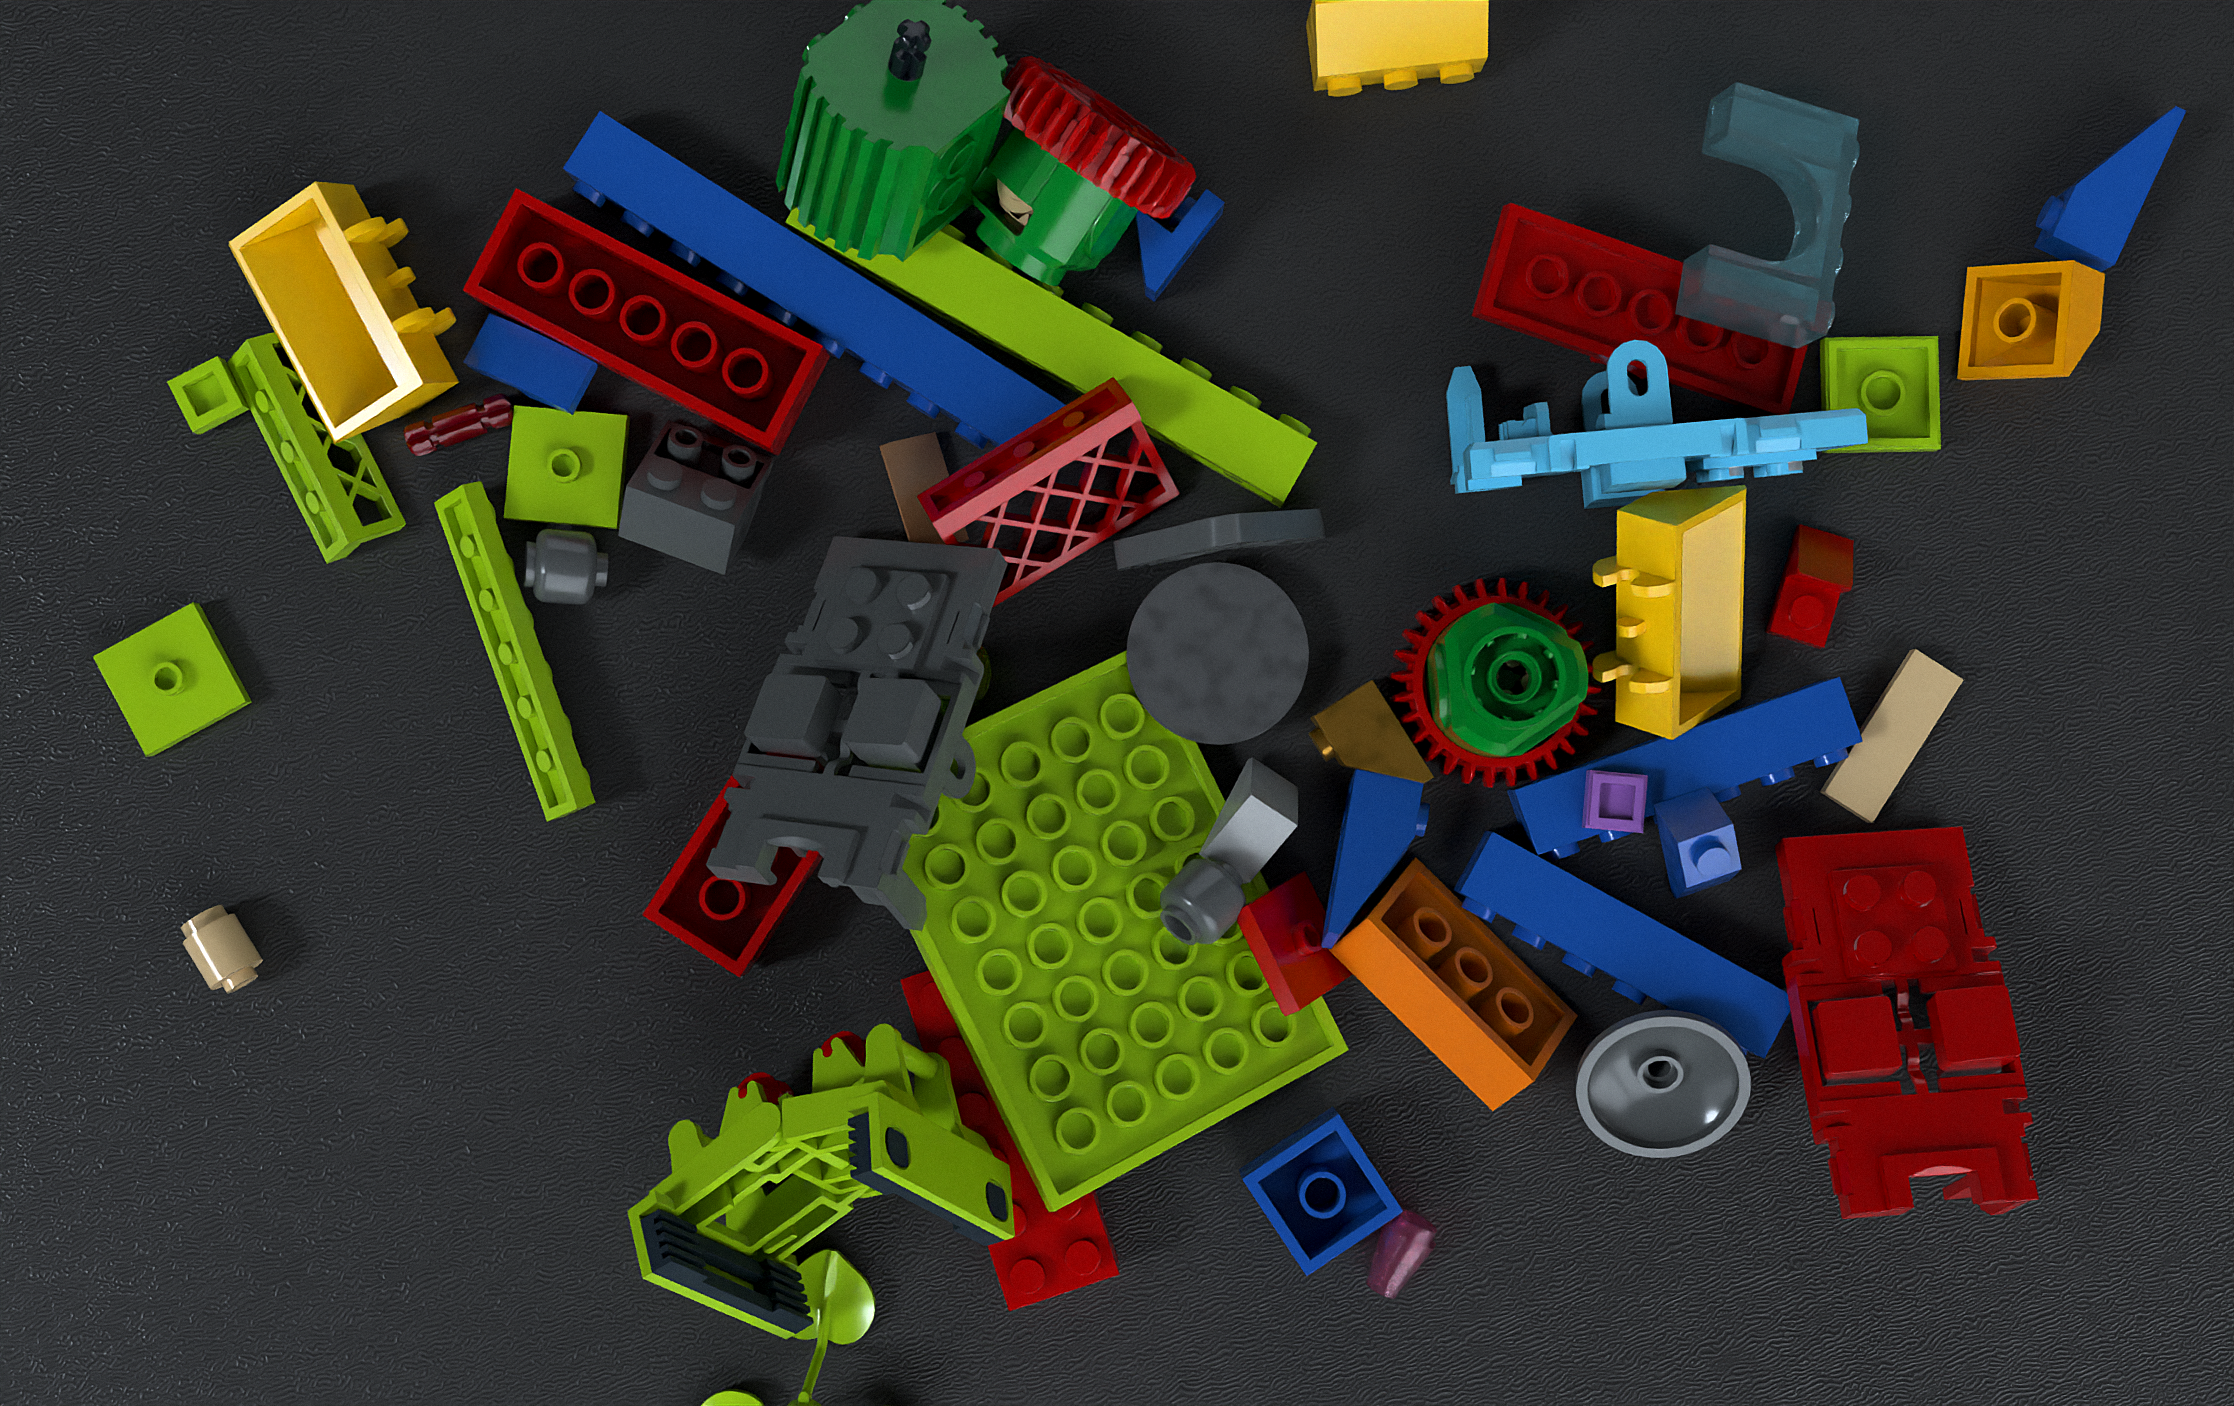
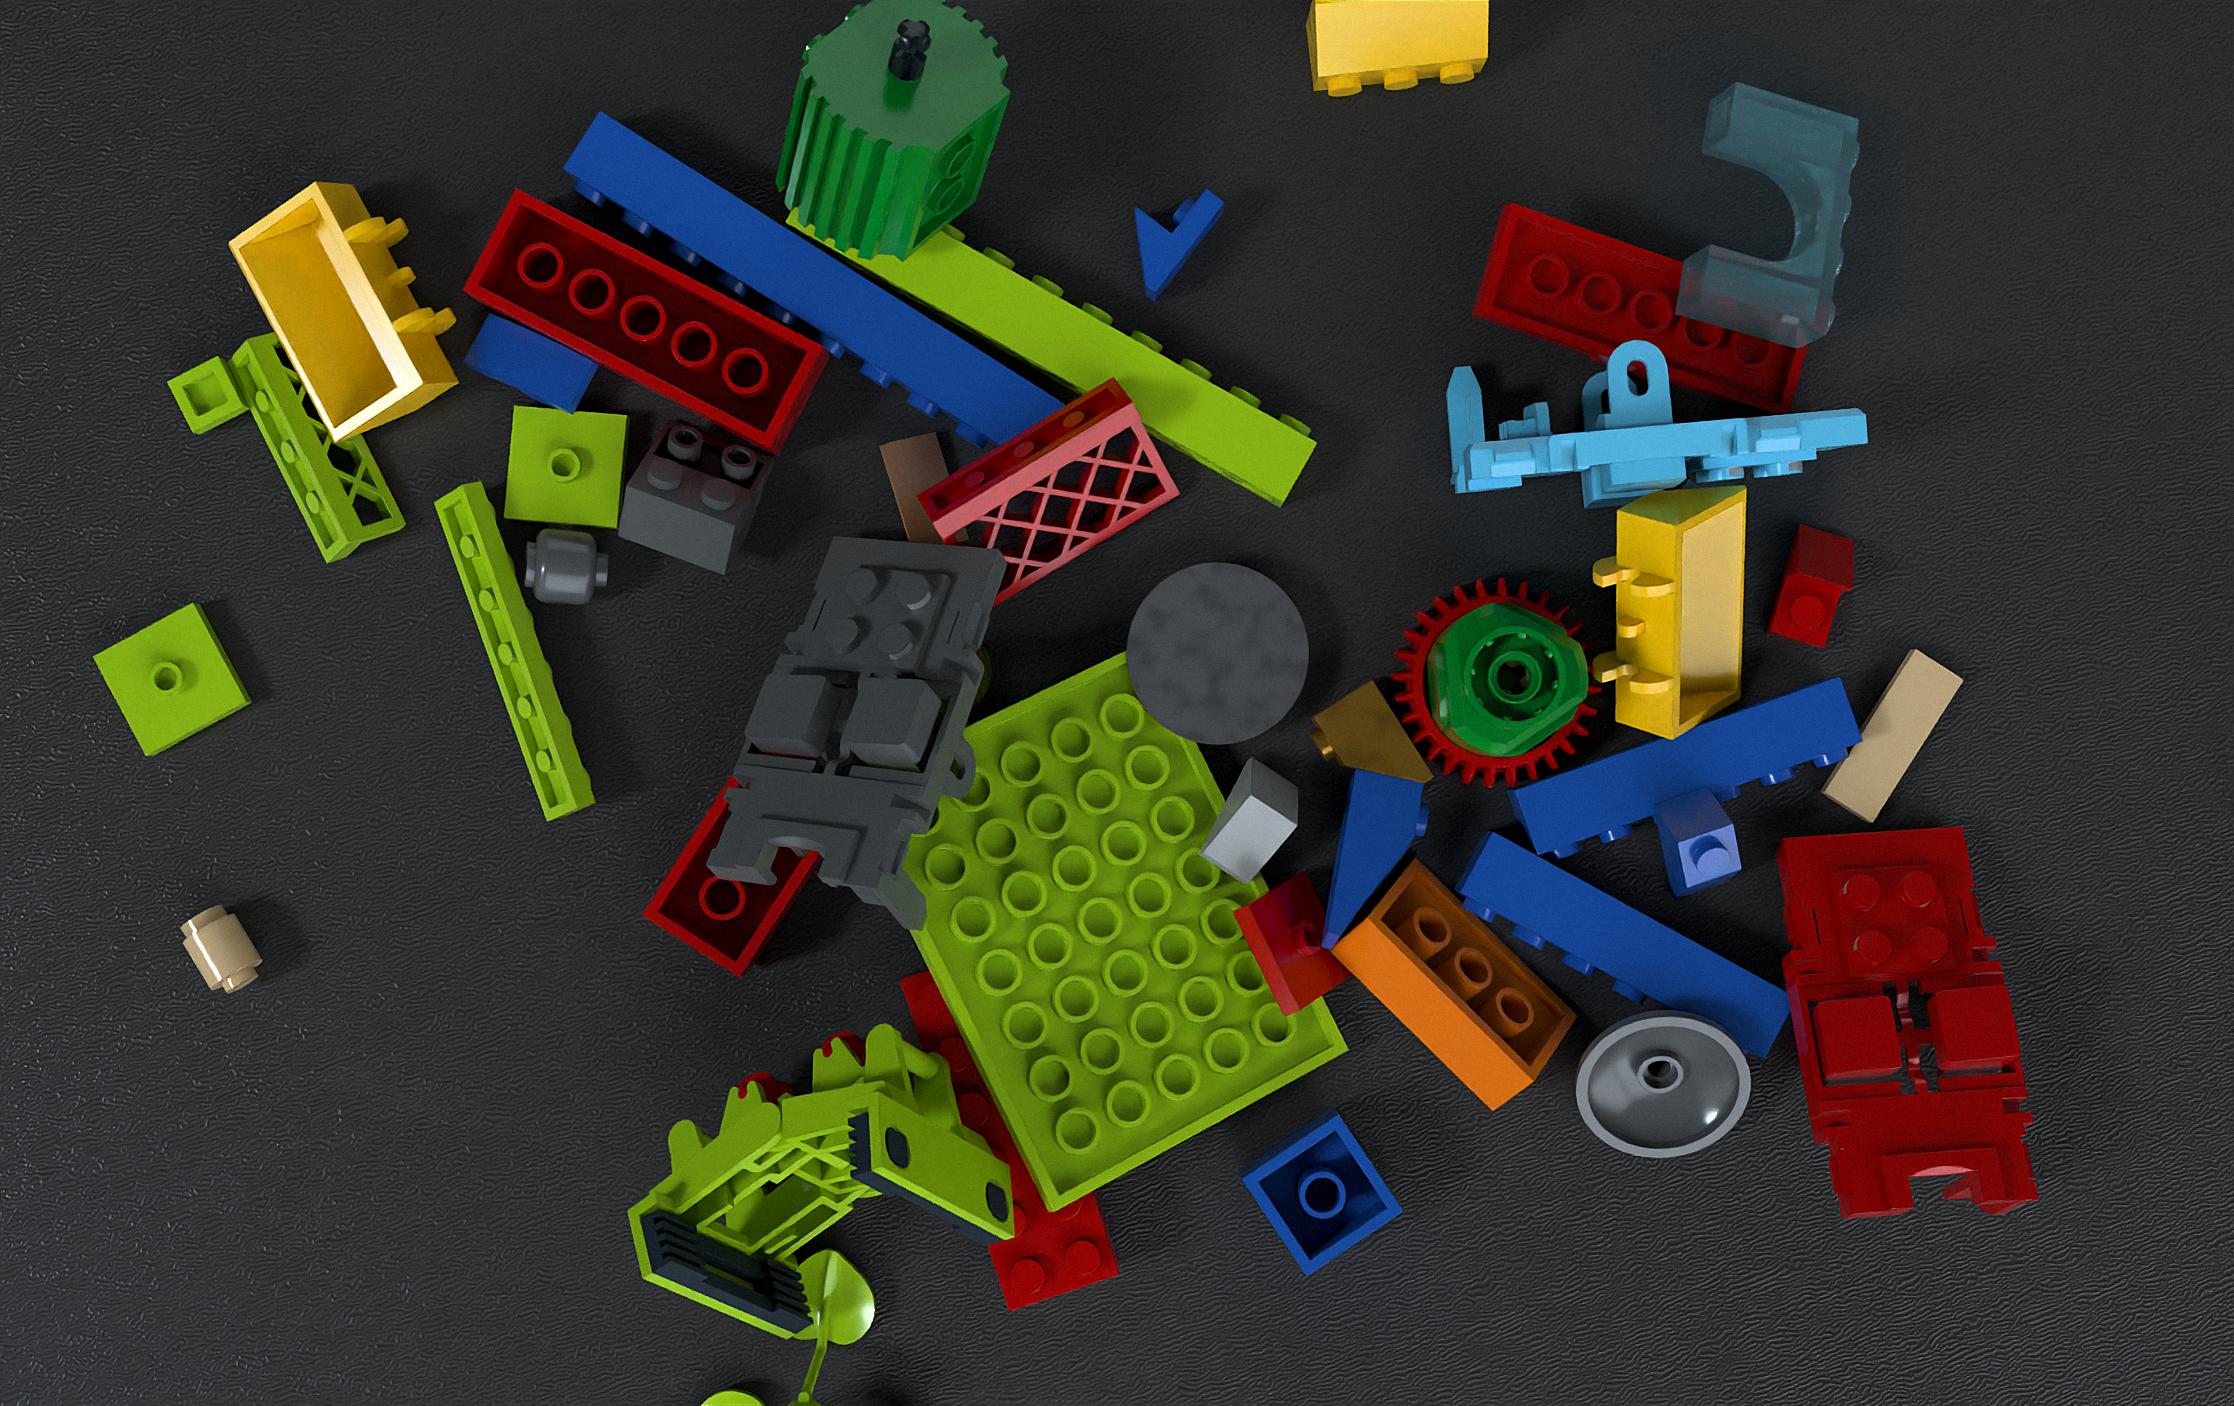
(459, 424): dark red axle -> none
(1071, 175): piece -> none
(1202, 901): dark grey head -> none
(1219, 534): dark grey beam -> none
(1400, 1252): clear pink cone -> none
(1614, 801): medium lavender tile -> none
(1889, 382): lime plate -> none
(2028, 319): light orange slope -> none
(2099, 210): blue slope -> none

